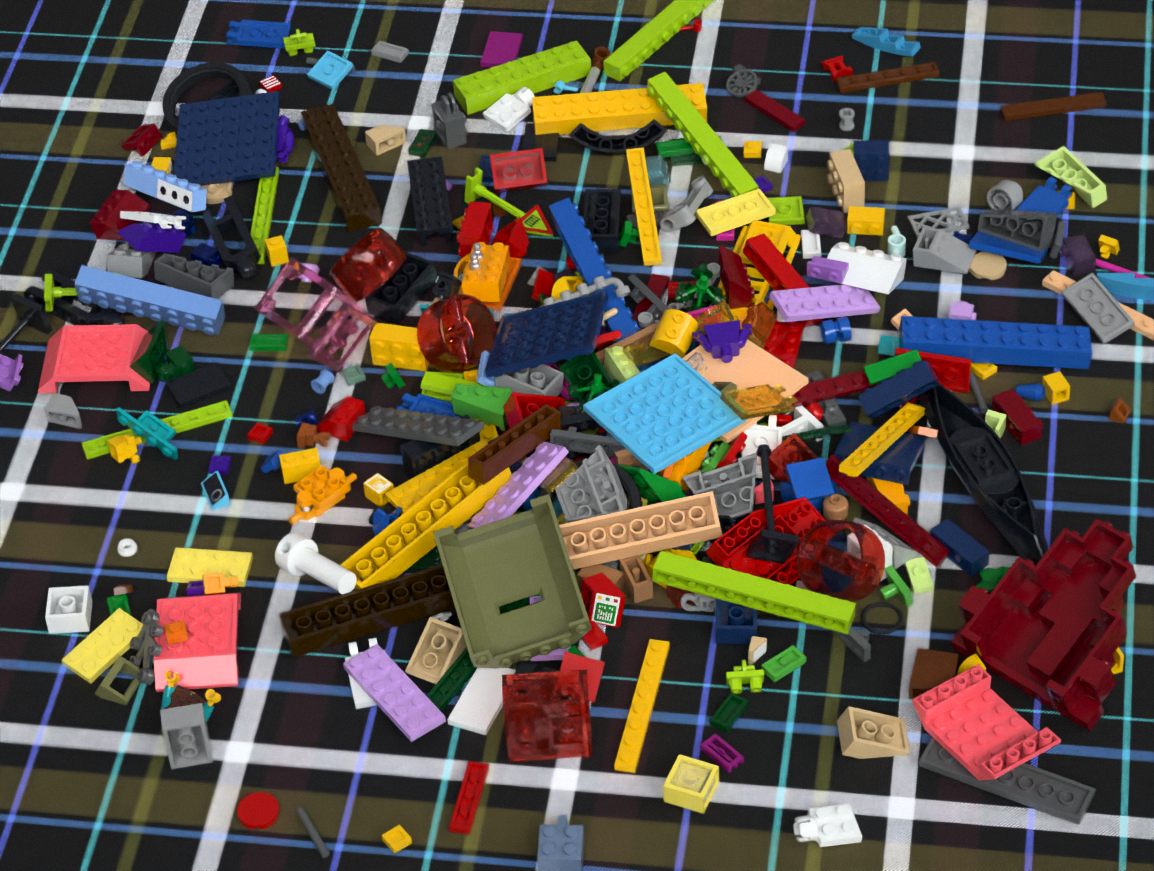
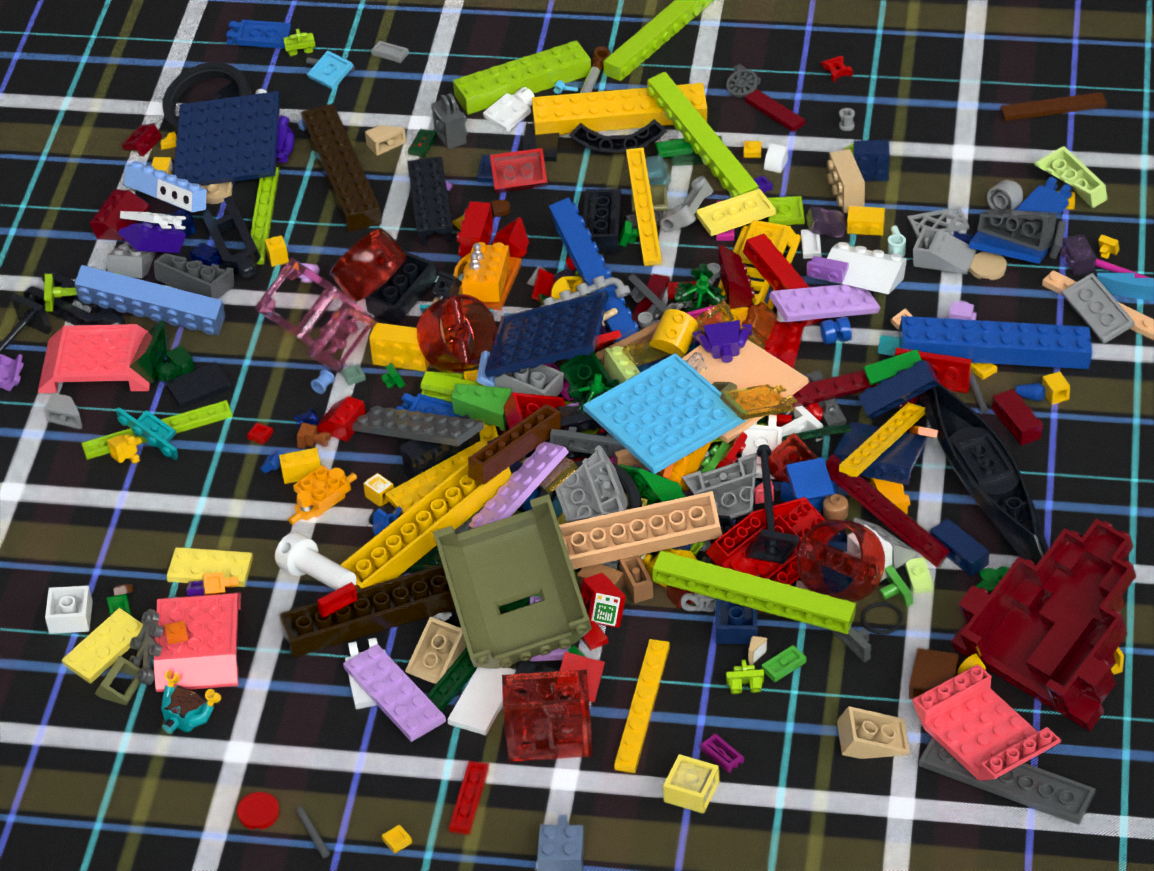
(127, 547): white plate -> none
(186, 736): light grey brick -> none
(215, 491): slope -> none
(220, 464): dark purple tile -> none
(268, 342): green tile -> none
(270, 84): red tile -> none
(337, 600): none -> red tile
(501, 48): magenta tile -> none
(533, 220): lime piece -> none
(697, 26): red hand -> none
(729, 712): dark green tile -> none
(828, 826): white plate -> none
(881, 39): dark azure slope -> none
(887, 77): reddish brown tile -> none
(996, 421): yellowish green panel -> none
(1119, 411): dark orange slope -> none

